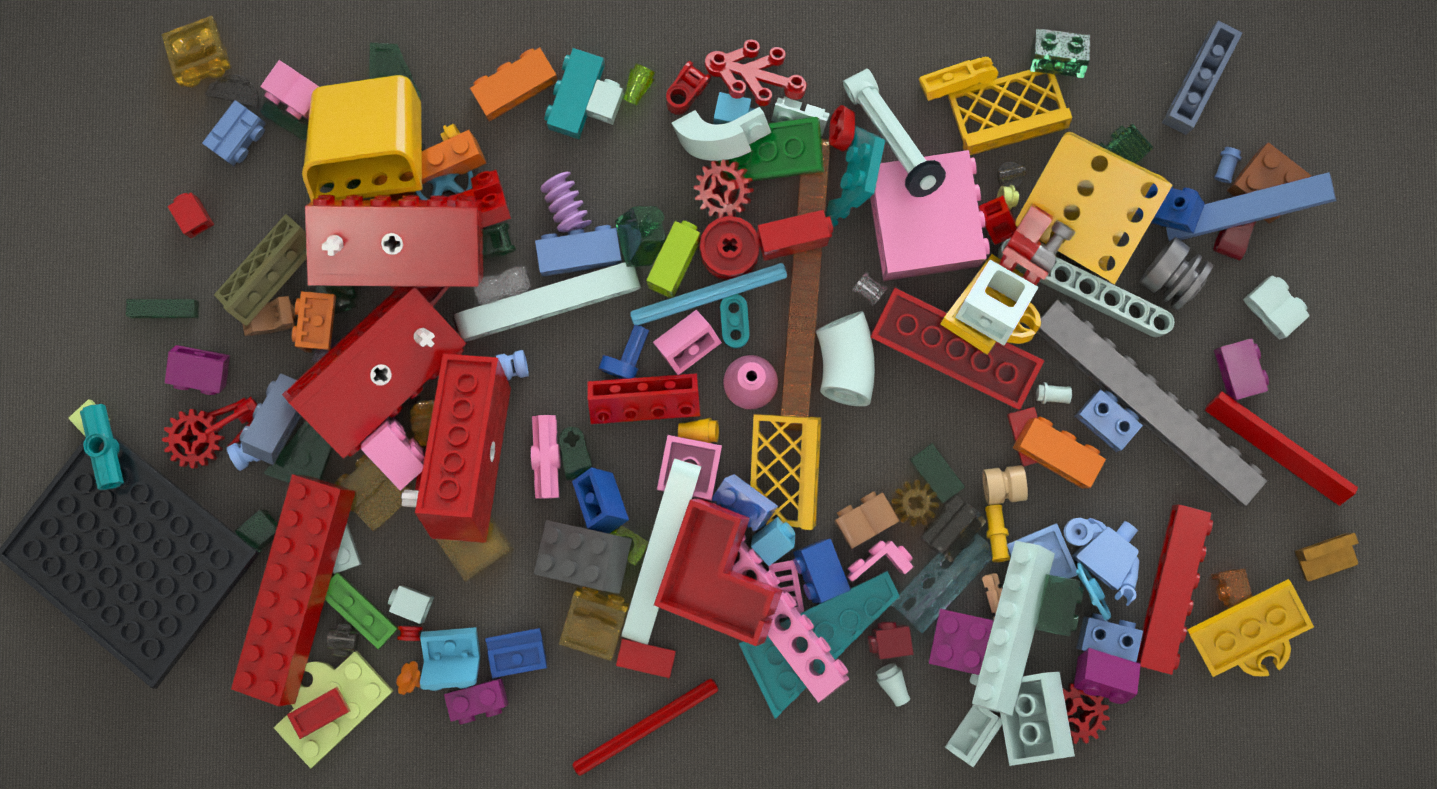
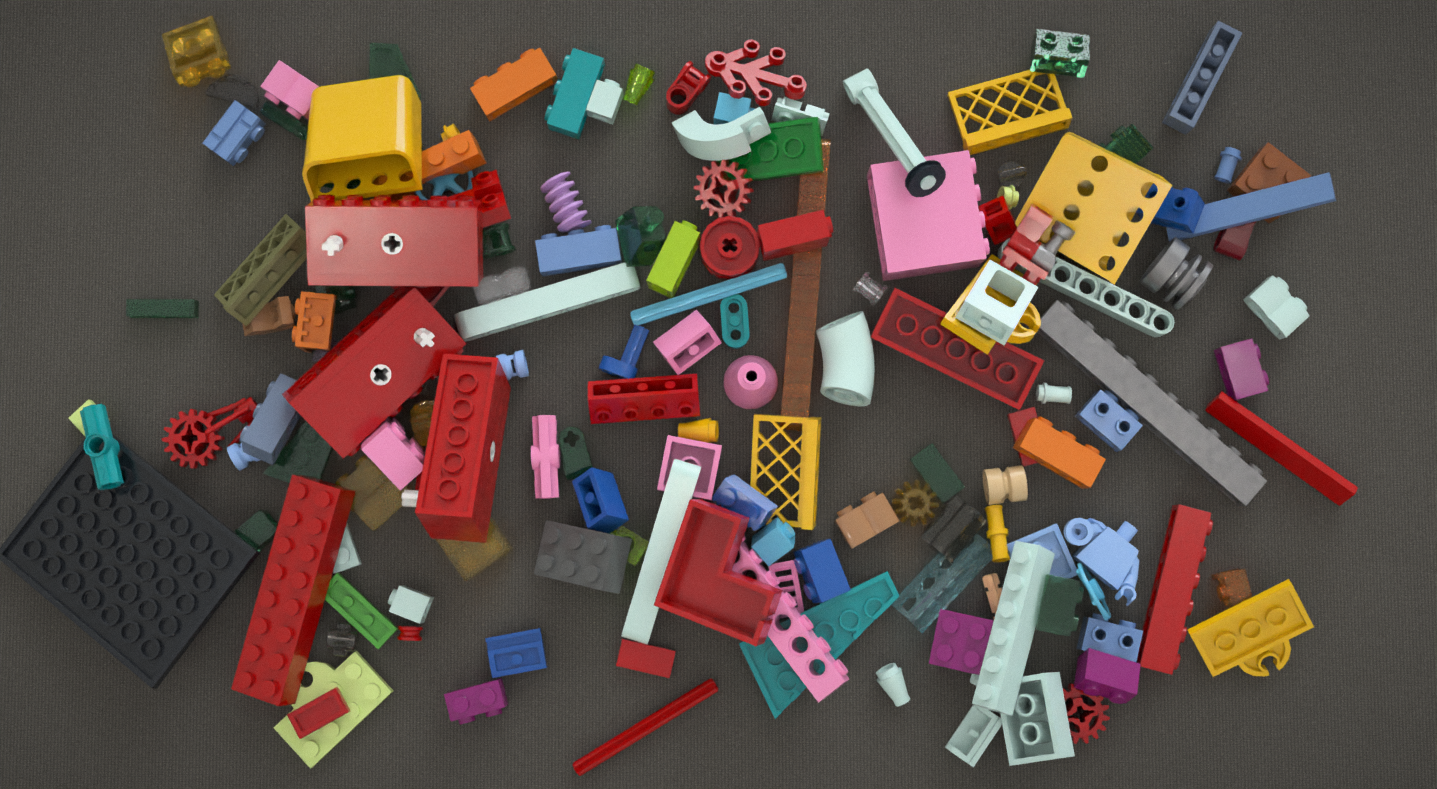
(190, 214): red brick -> none
(197, 370): magenta brick -> none
(408, 678): orange plant -> none
(450, 658): medium azure bracket -> none
(594, 622): clear yellow plate -> none
(842, 128): red beam -> none
(861, 176): teal wing -> none
(890, 640): dark red brick -> none
(898, 556): bright pink bracket -> none
(958, 77): yellow hinge -> none
(1327, 556): pearl gold panel -> none

